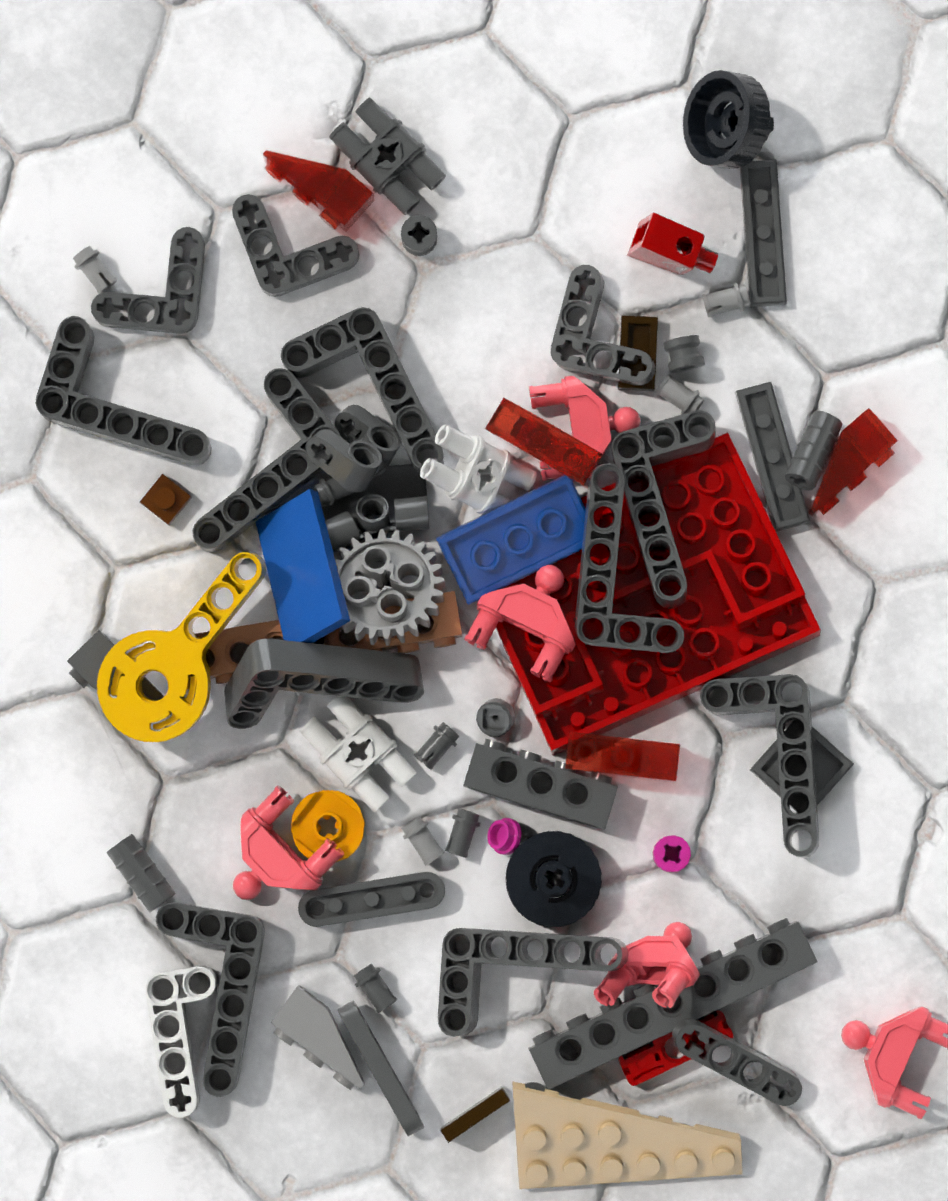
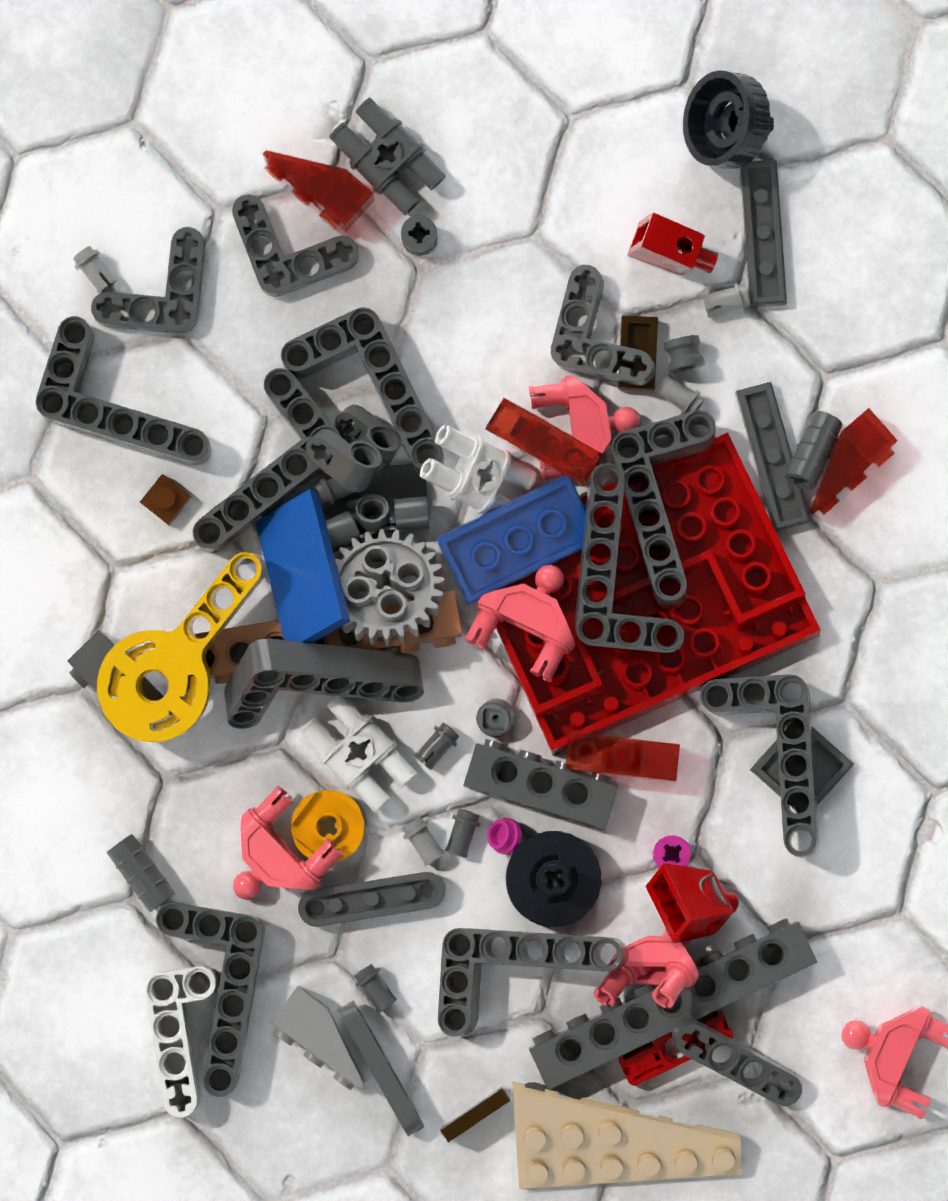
(690, 901): none -> red torso

